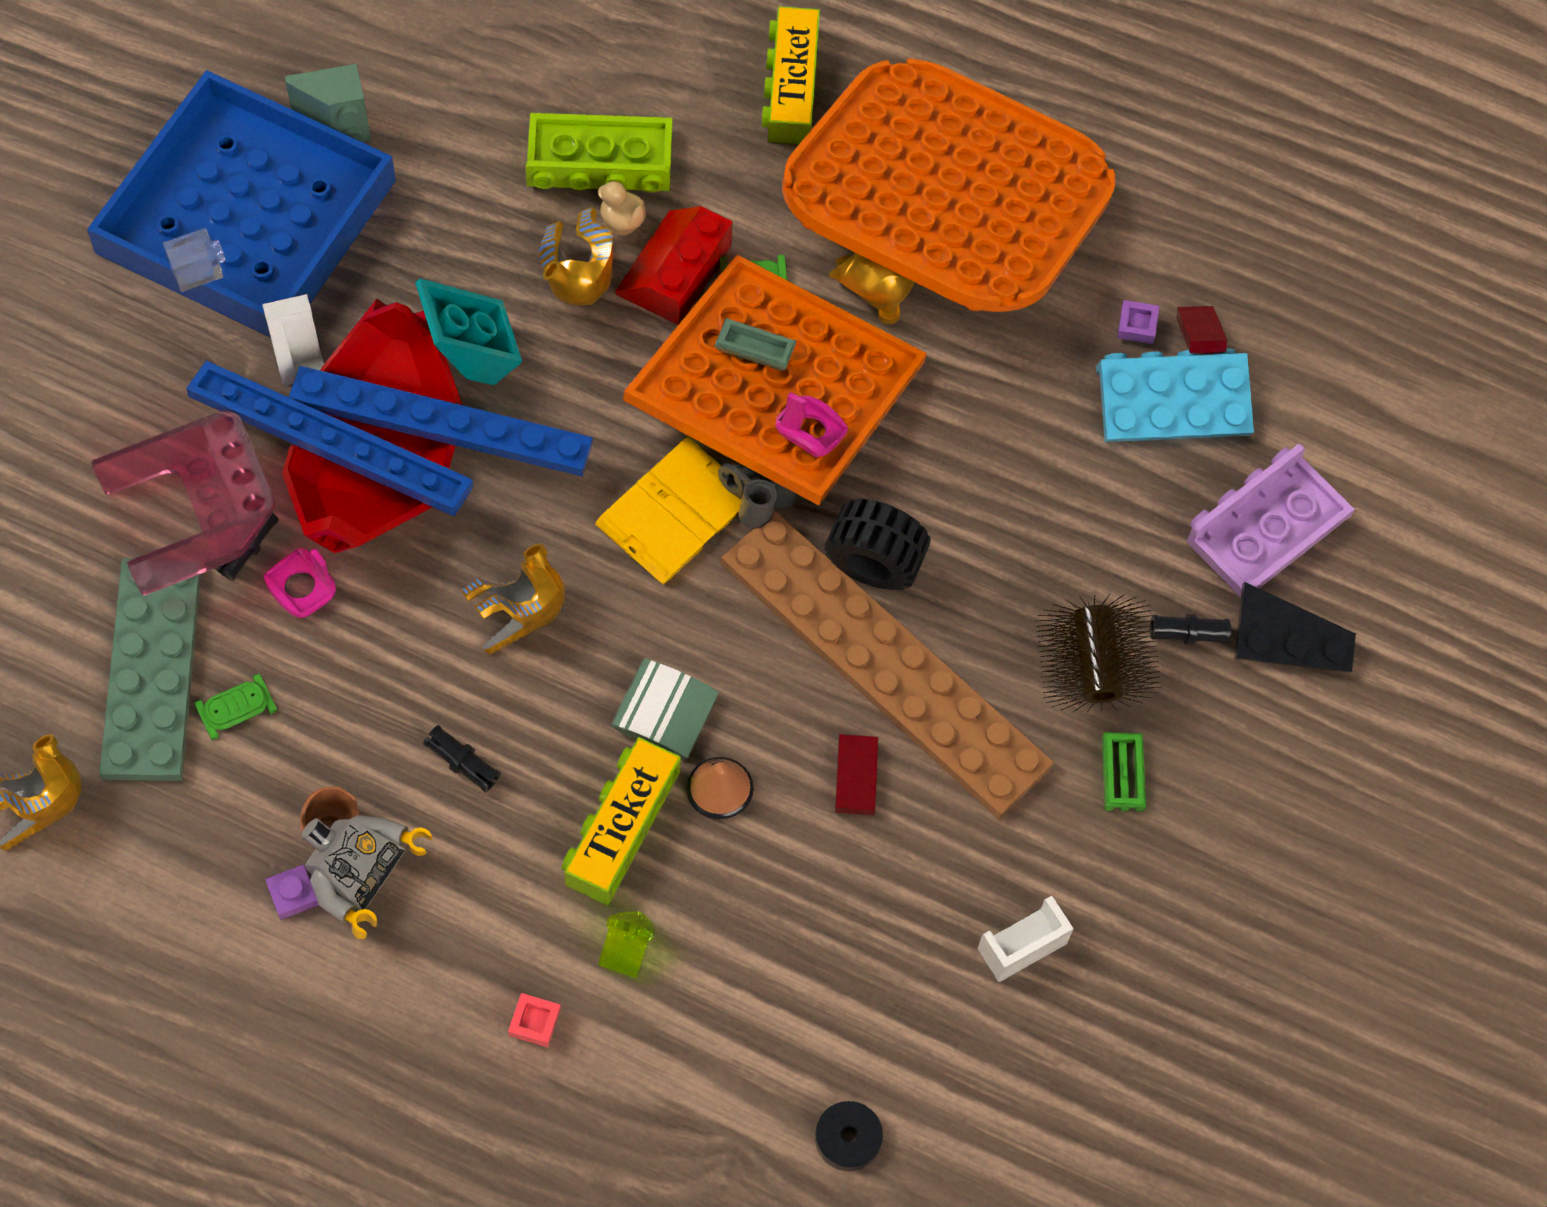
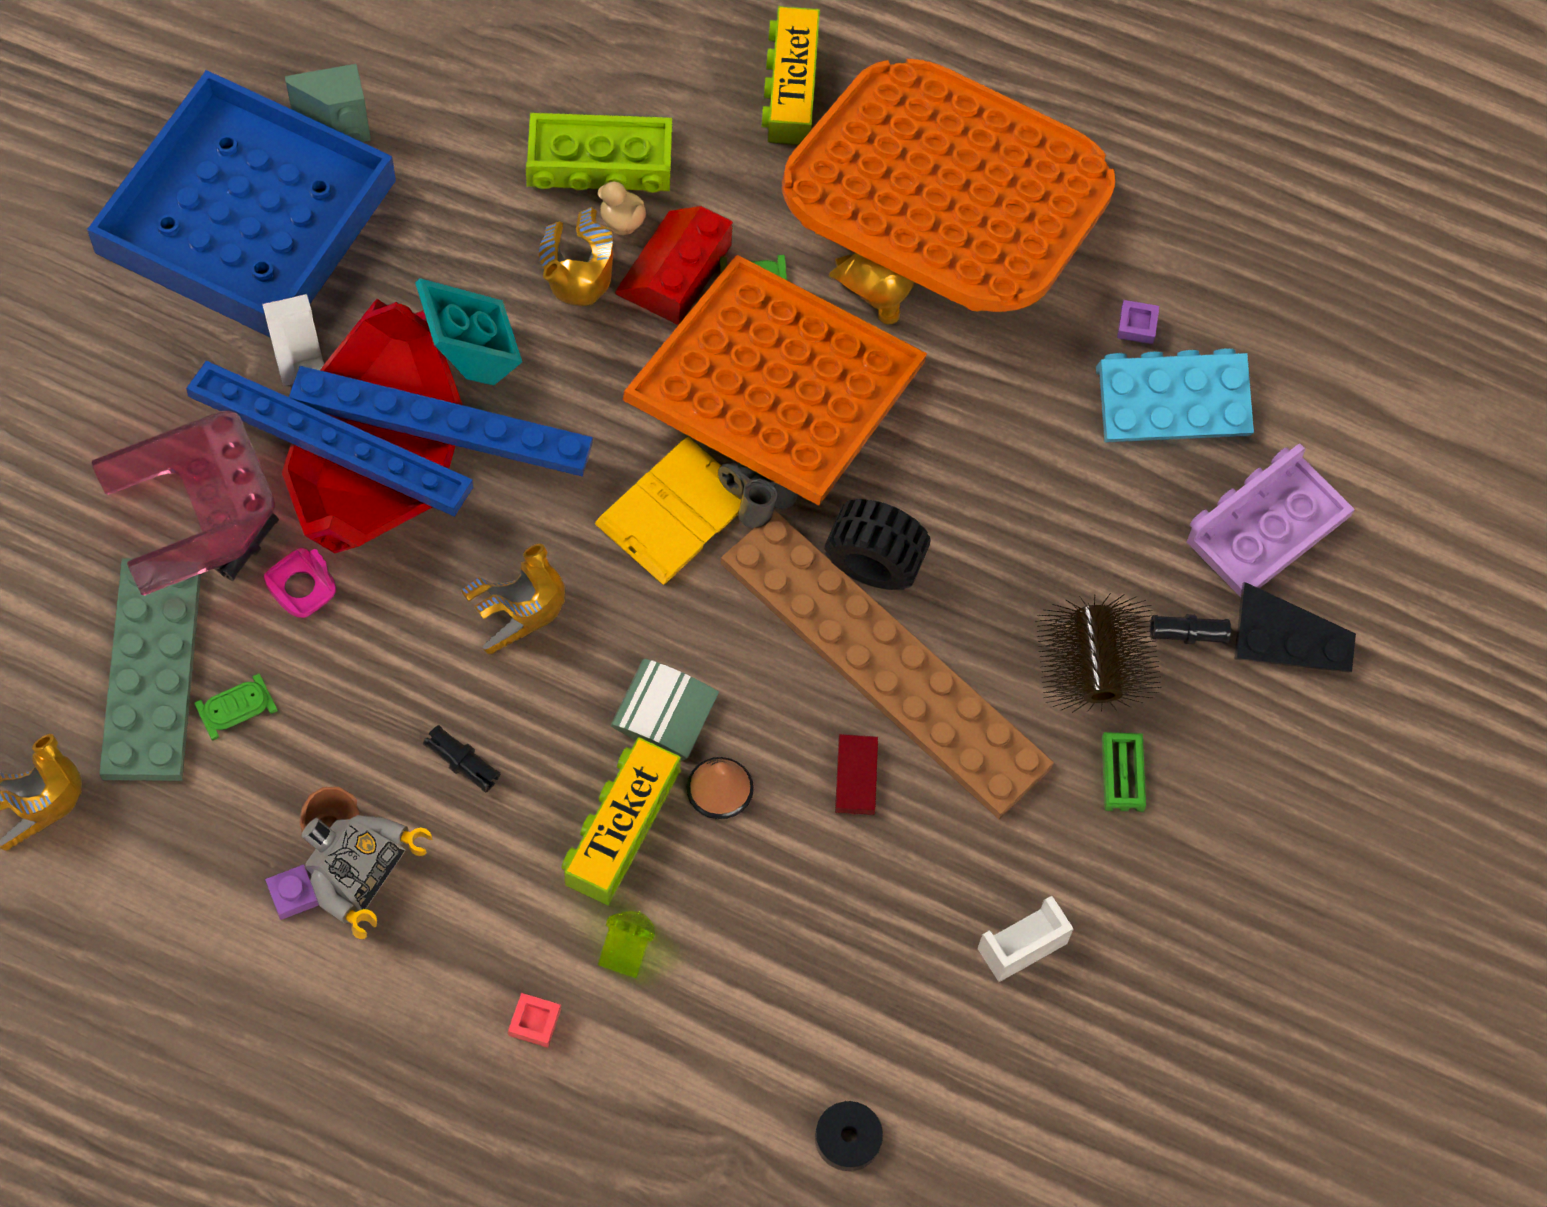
(194, 259): clear brick -> none
(755, 344): sand green tile -> none
(801, 407): dark pink piece -> none
(1201, 329): dark red tile -> none

